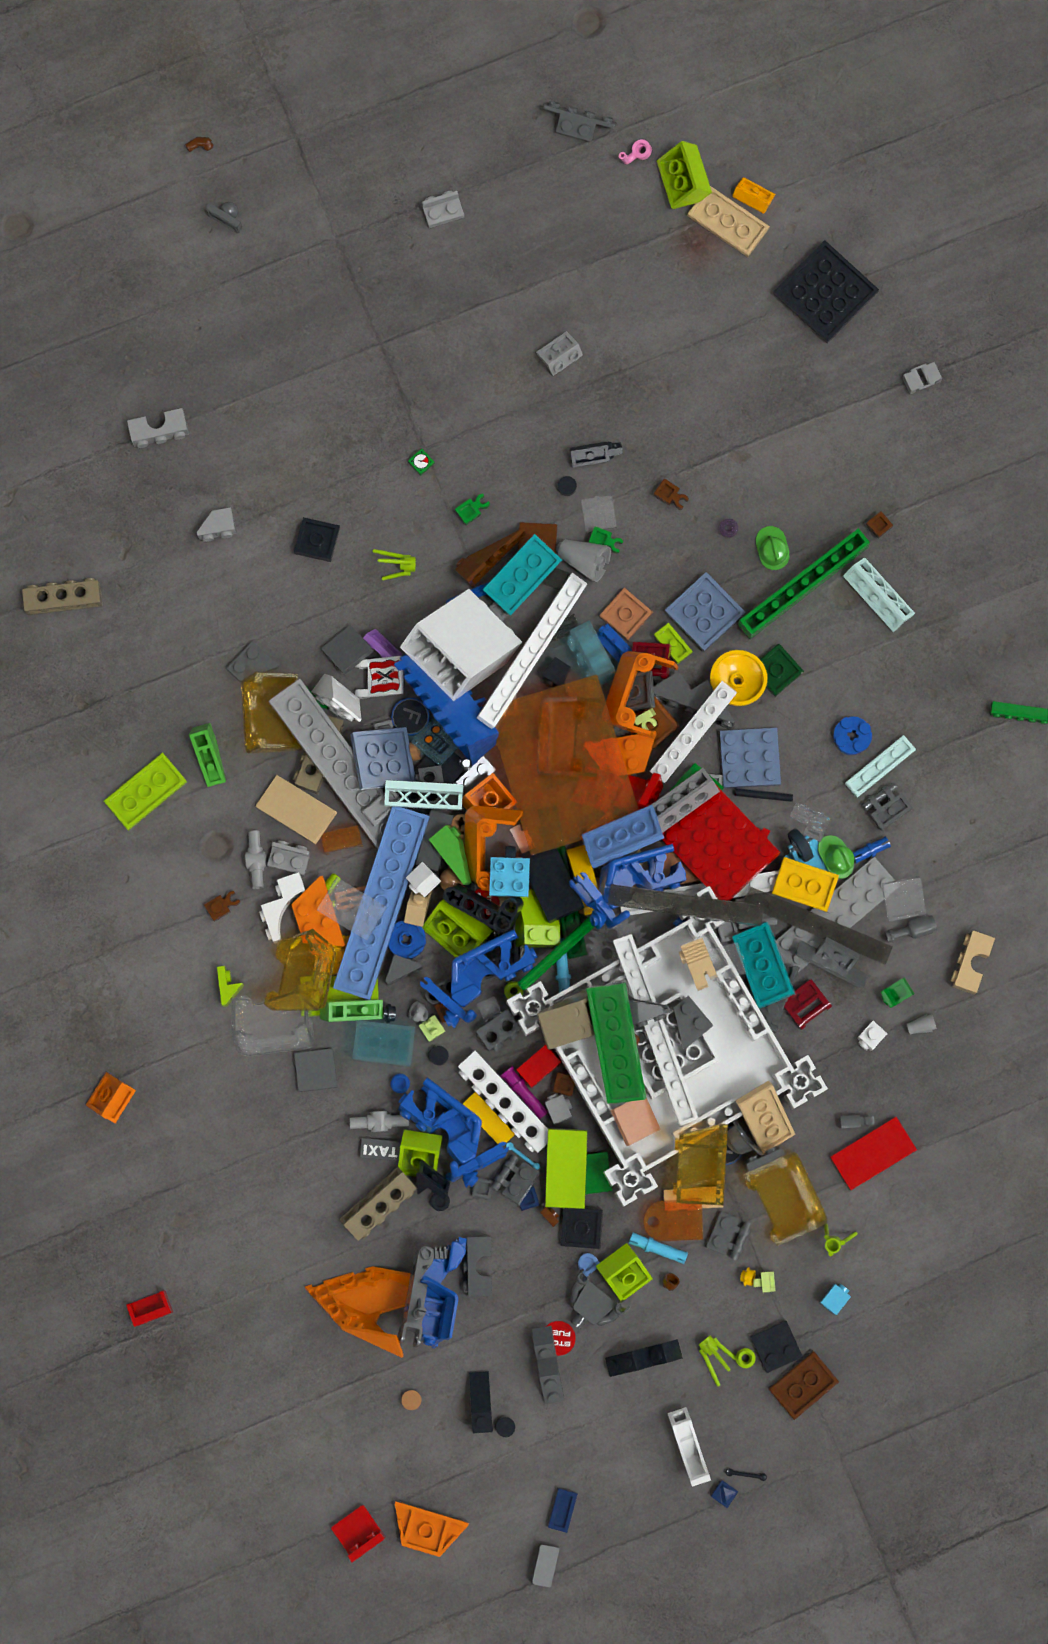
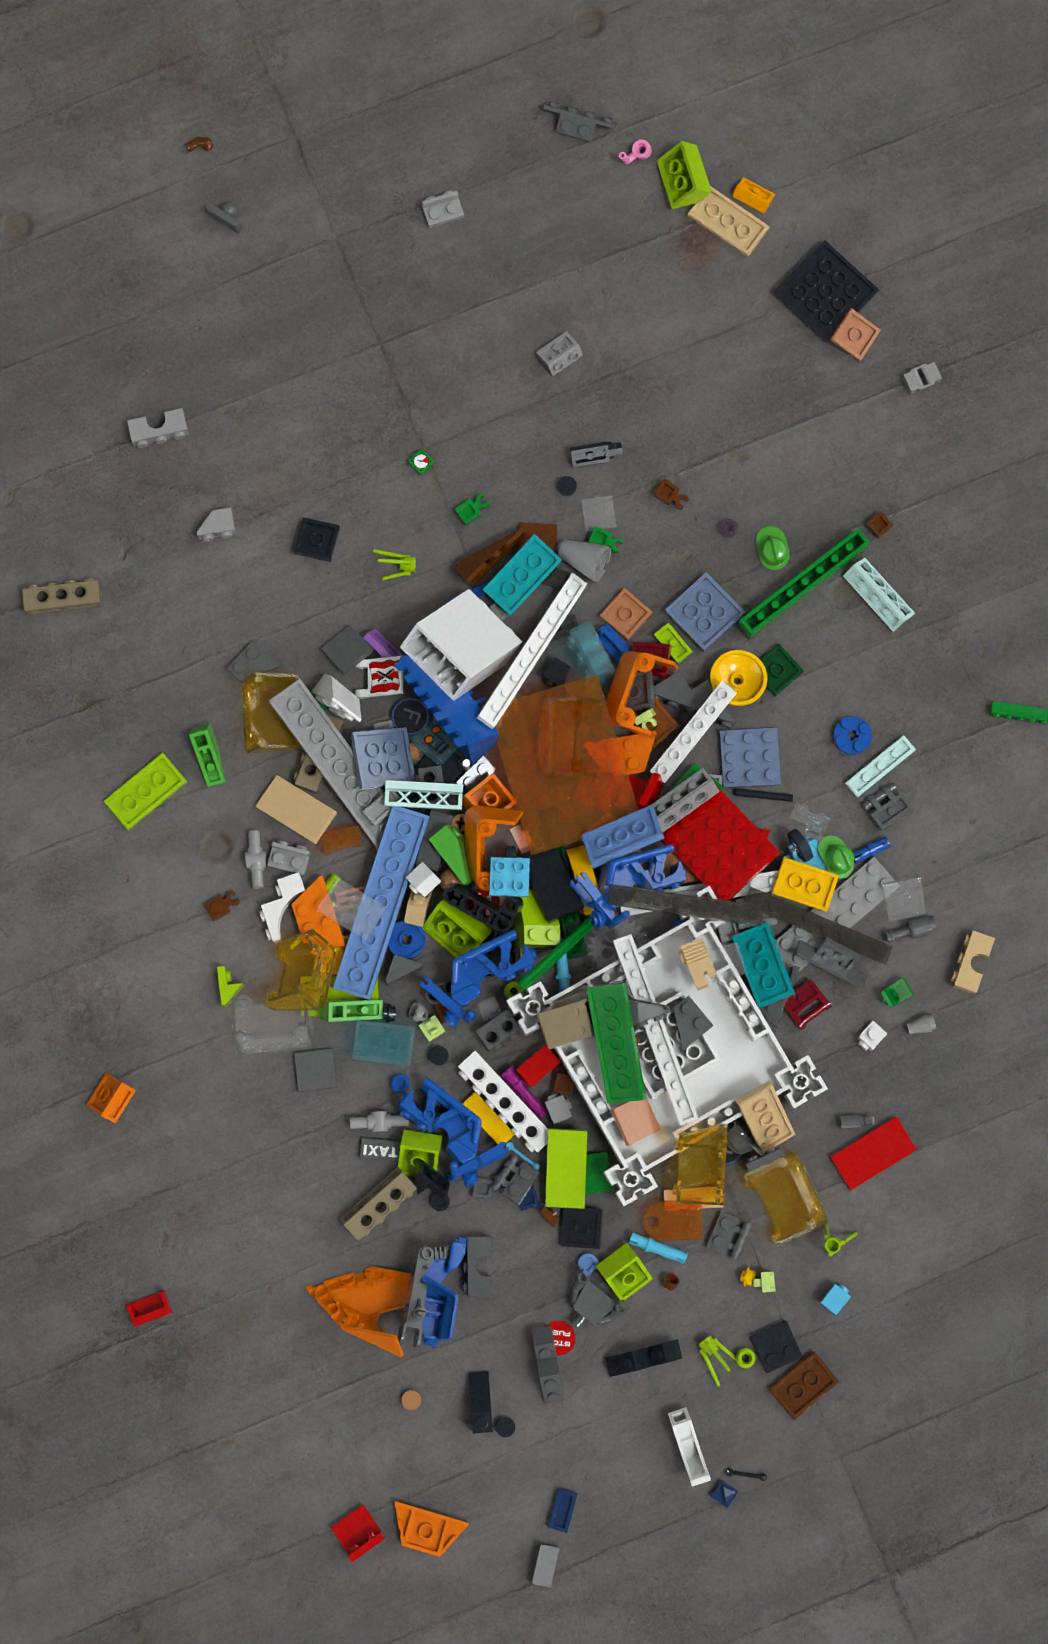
(855, 334): none -> nougat tile

